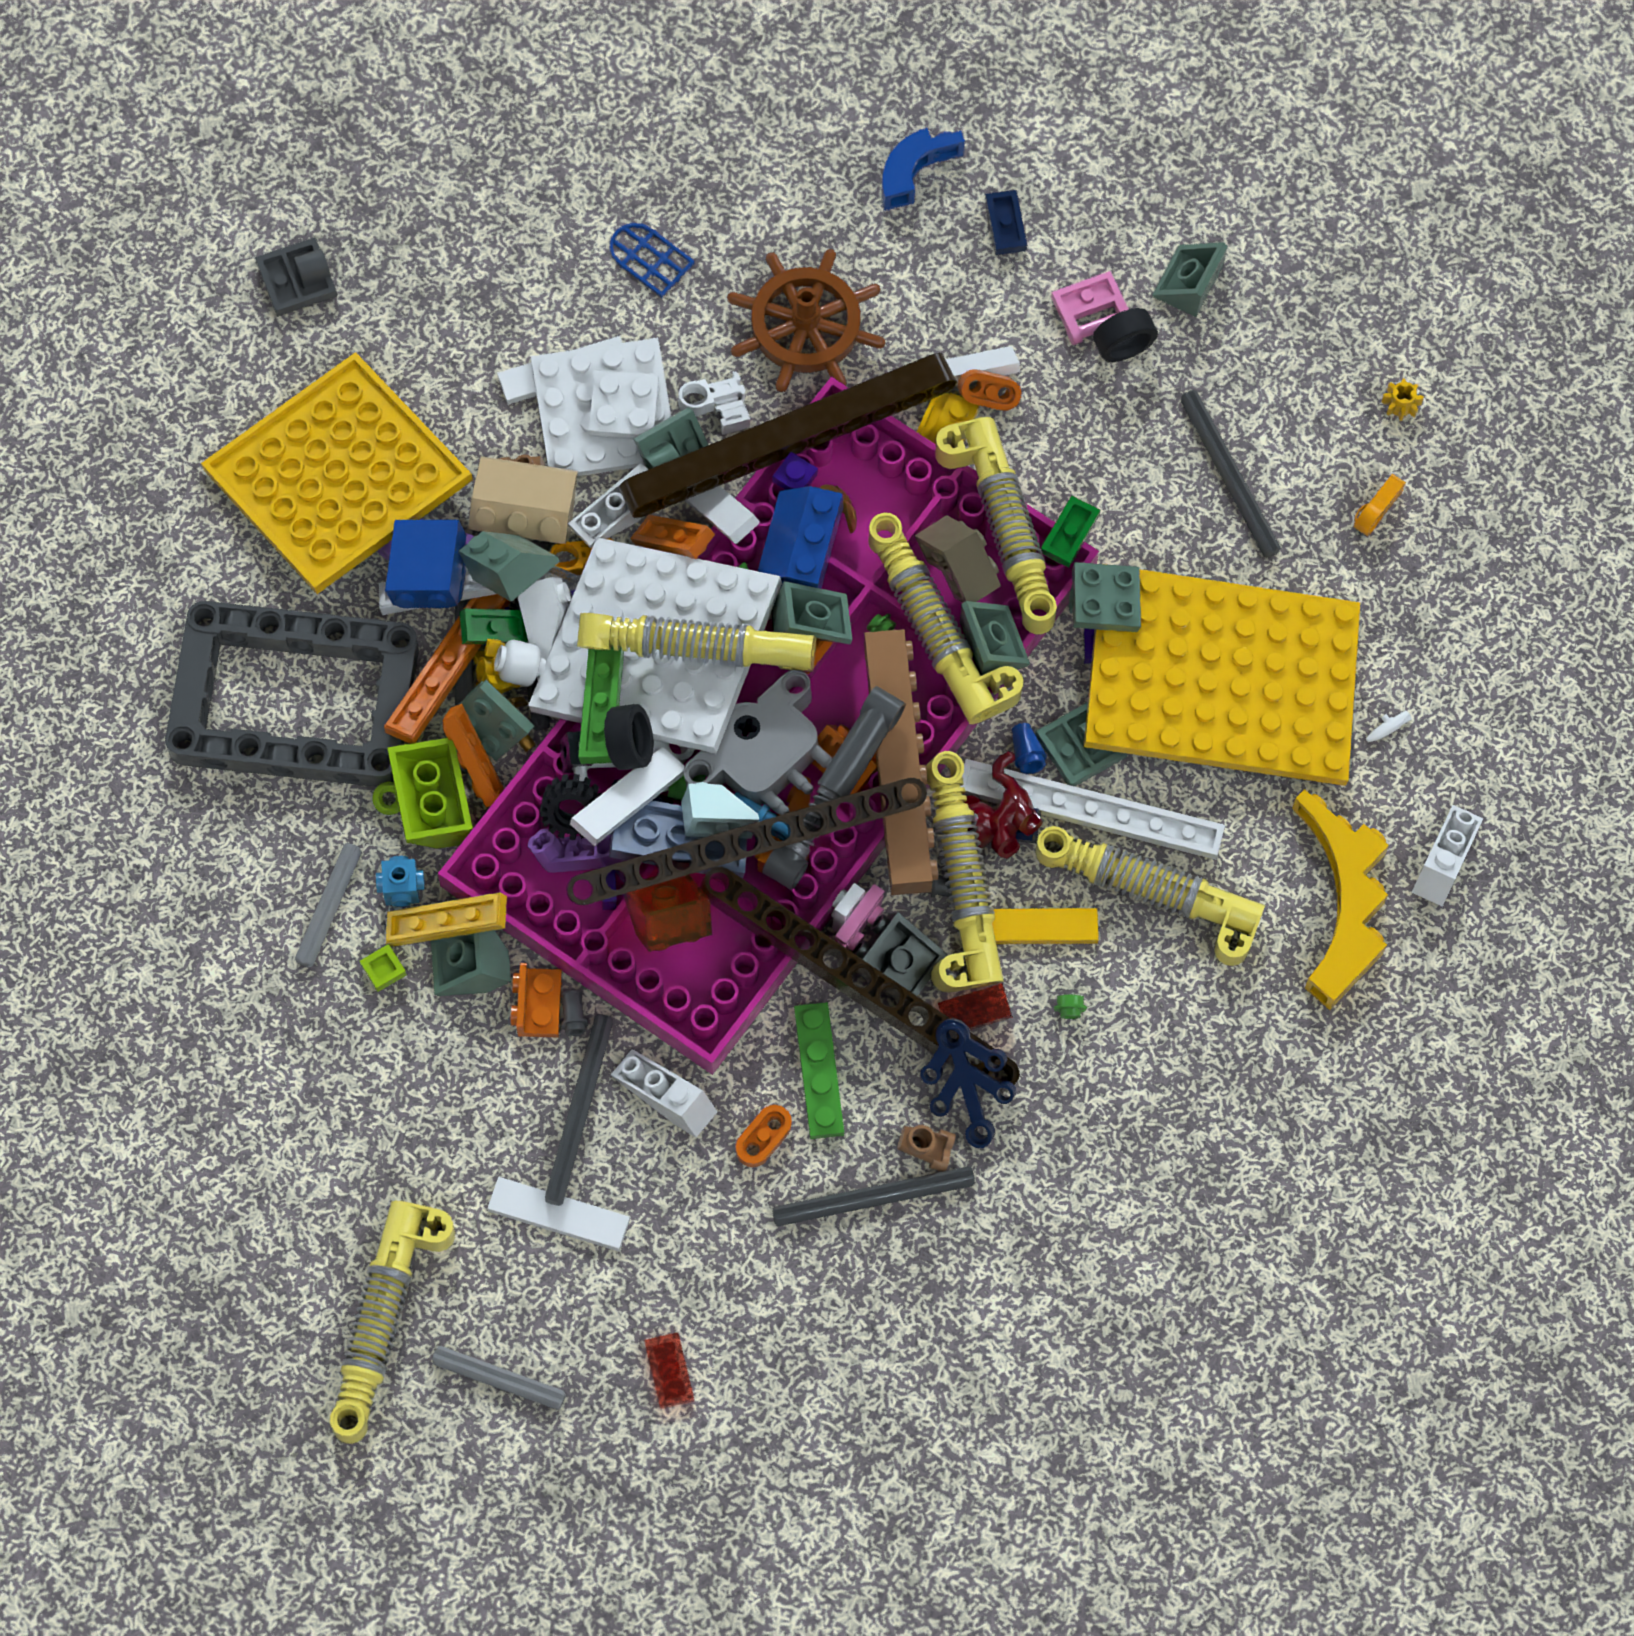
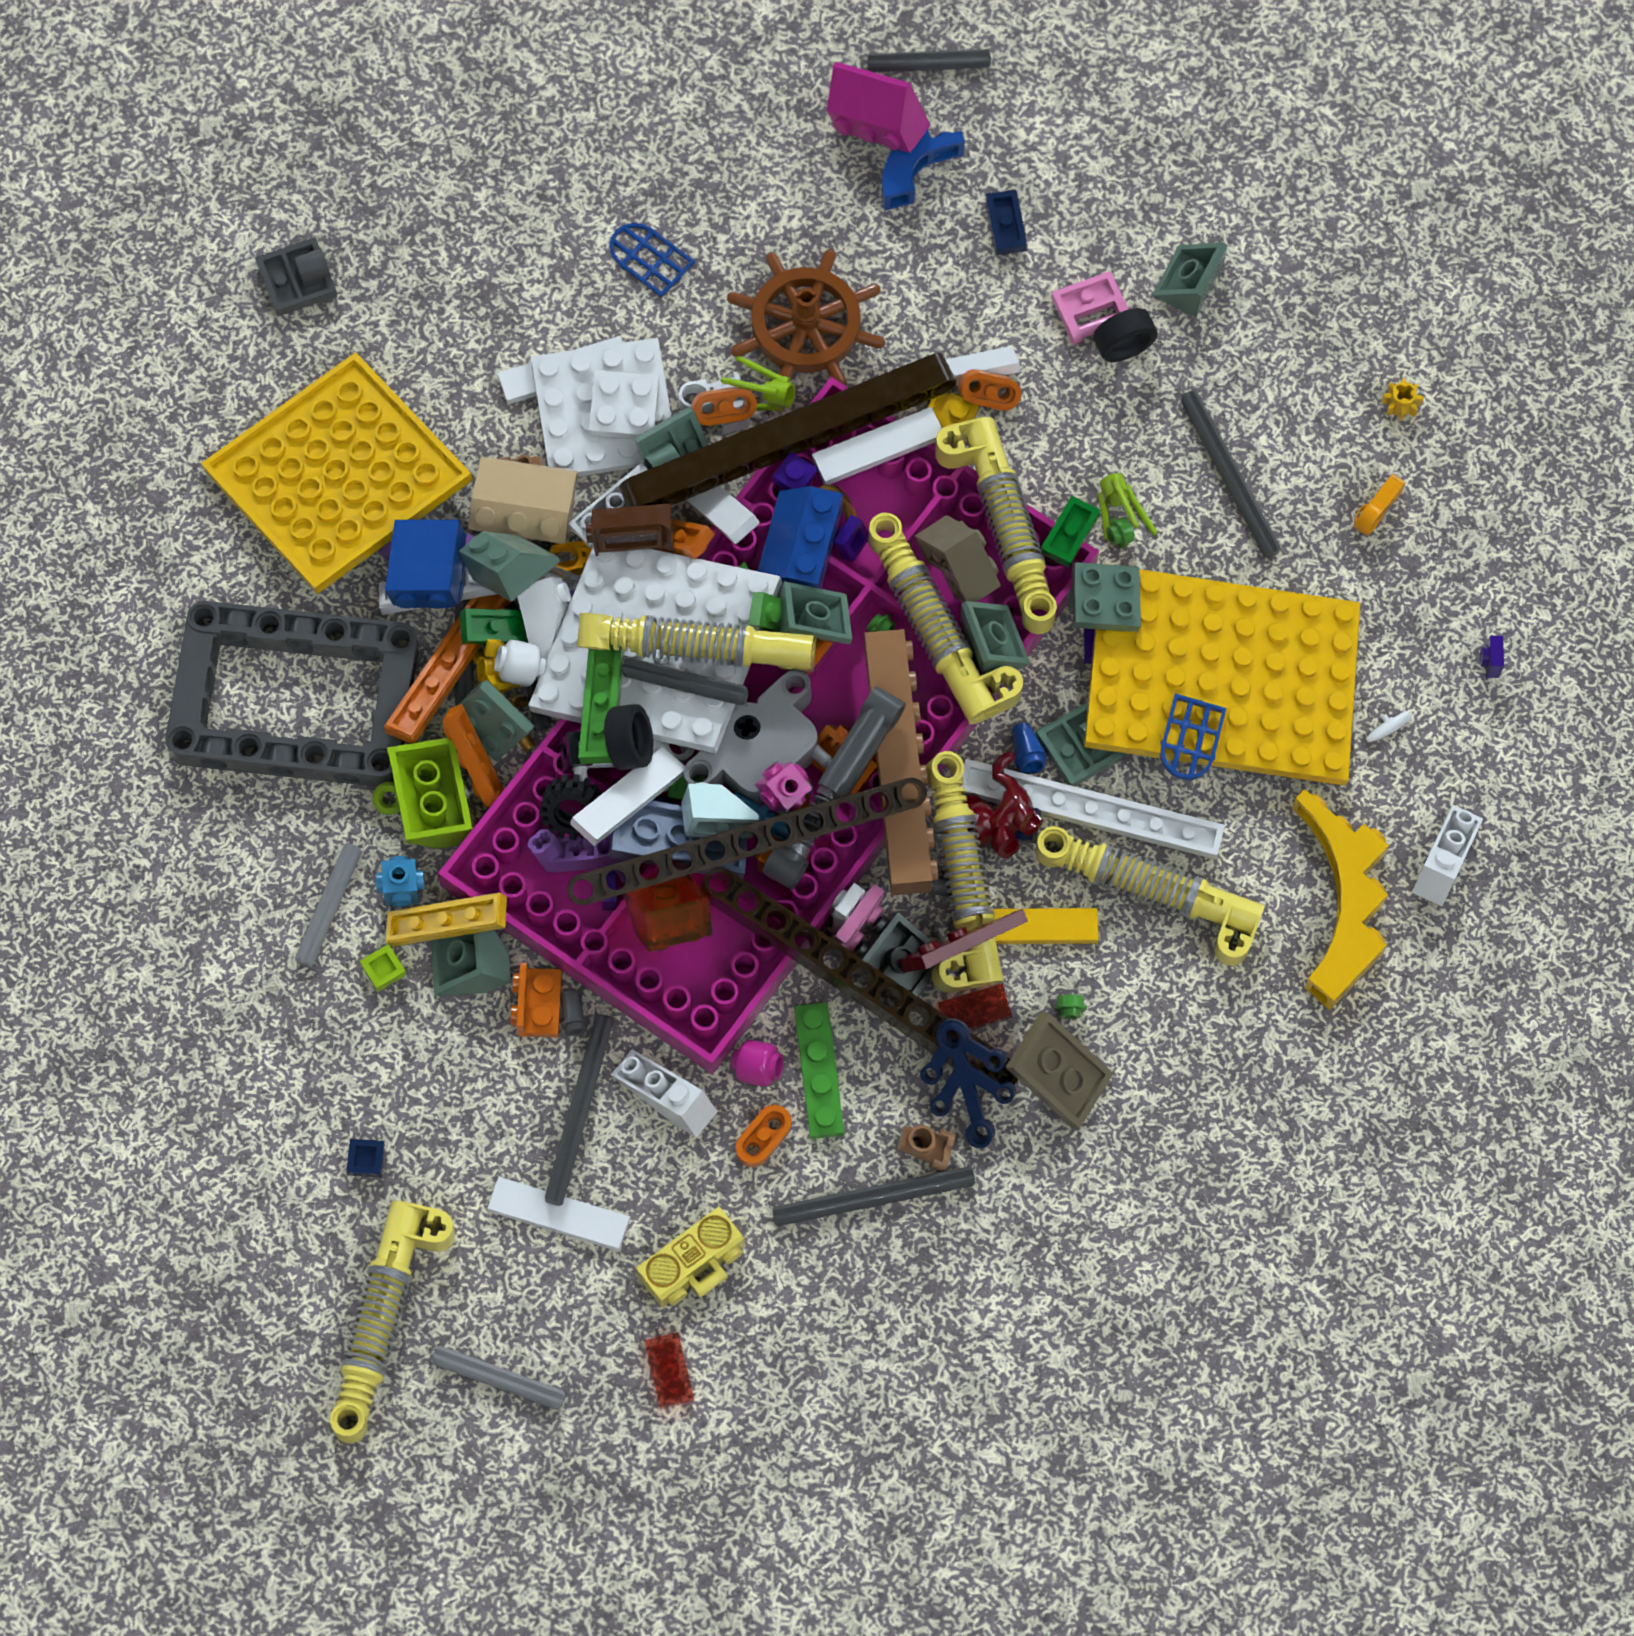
(365, 1158): none -> dark blue plate
(631, 528): none -> reddish brown window
(685, 681): none -> dark grey axle
(687, 1256): none -> light yellow piece
(723, 407): none -> orange plate
(757, 1063): none -> dark pink head
(765, 611): none -> bright green plate
(773, 786): none -> dark pink brick
(778, 392): none -> lime plant
(851, 538): none -> dark purple plate
(875, 108): none -> dark pink slope
(877, 446): none -> white tile
(929, 60): none -> dark grey axle
(960, 941): none -> wing
(1059, 1070): none -> dark tan plate
(1117, 494): none -> lime plant
(1120, 532): none -> bright green plate
(1200, 730): none -> blue window
(1493, 656): none -> dark purple plate

